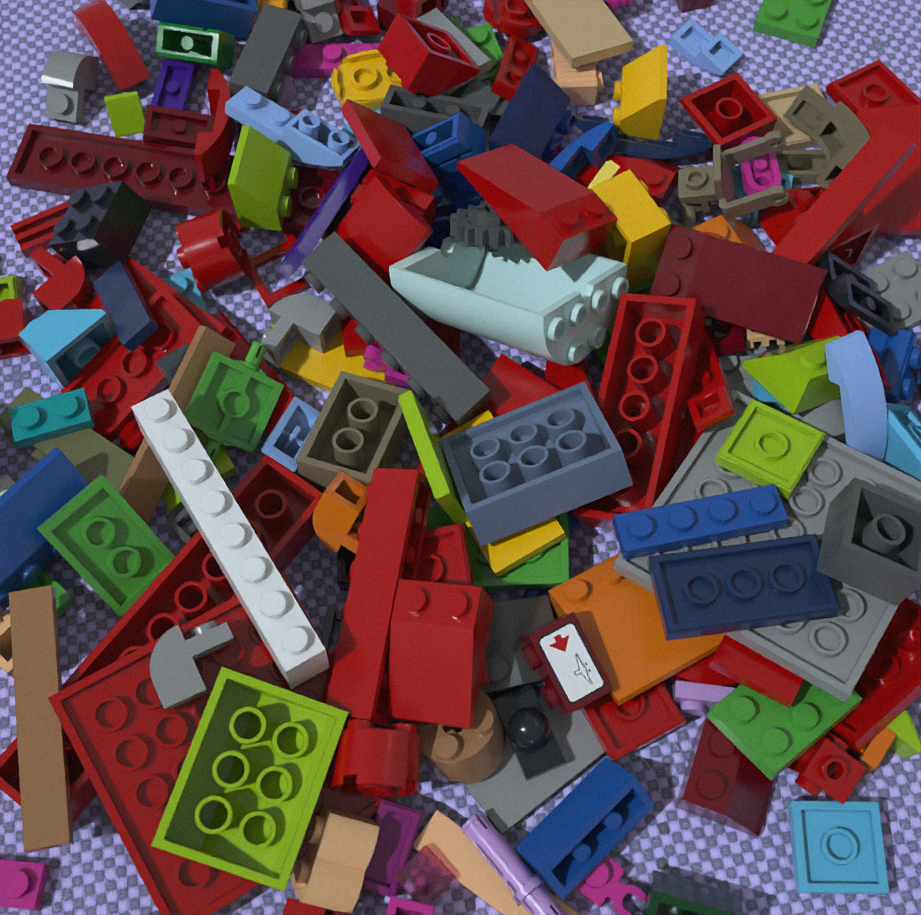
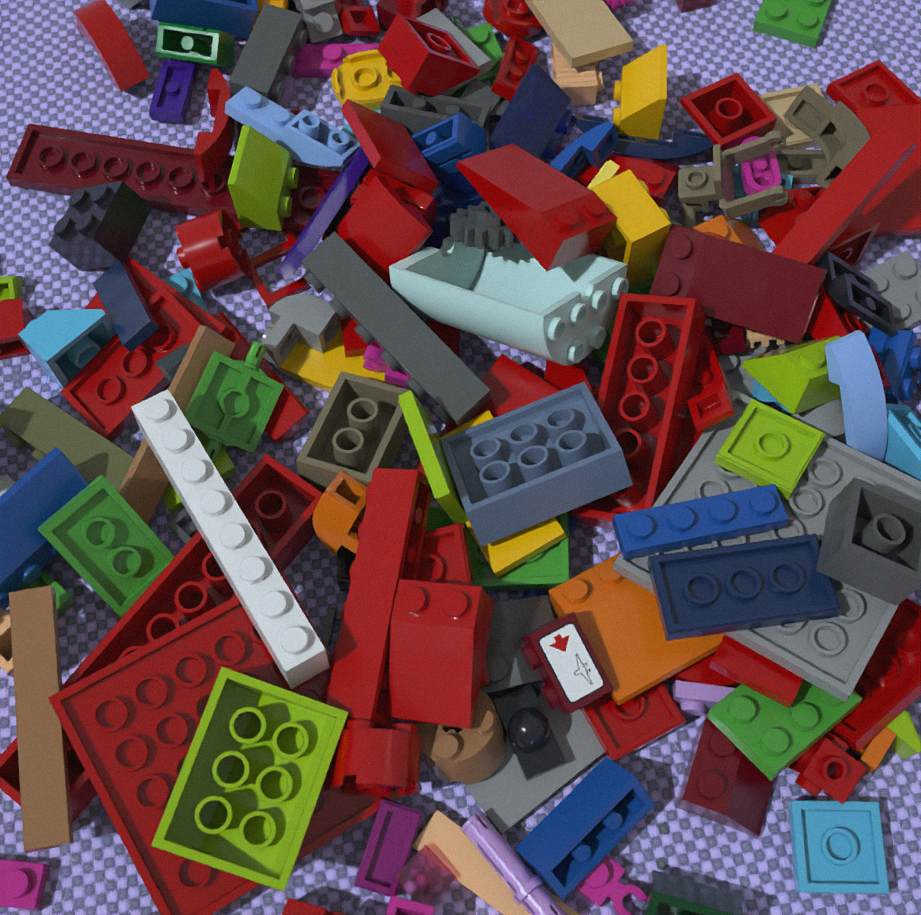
(36, 226): red tile -> none
(51, 417): teal plate -> none
(66, 80): light grey brick -> none
(67, 282): red brick -> none
(125, 113): lime slope -> none
(131, 437): red plate -> none
(174, 665): light grey brick -> none
(175, 126): dark red plate -> none
(290, 433): light blue slope -> none
(335, 860): light nougat brick -> none
(703, 50): light blue slope -> none

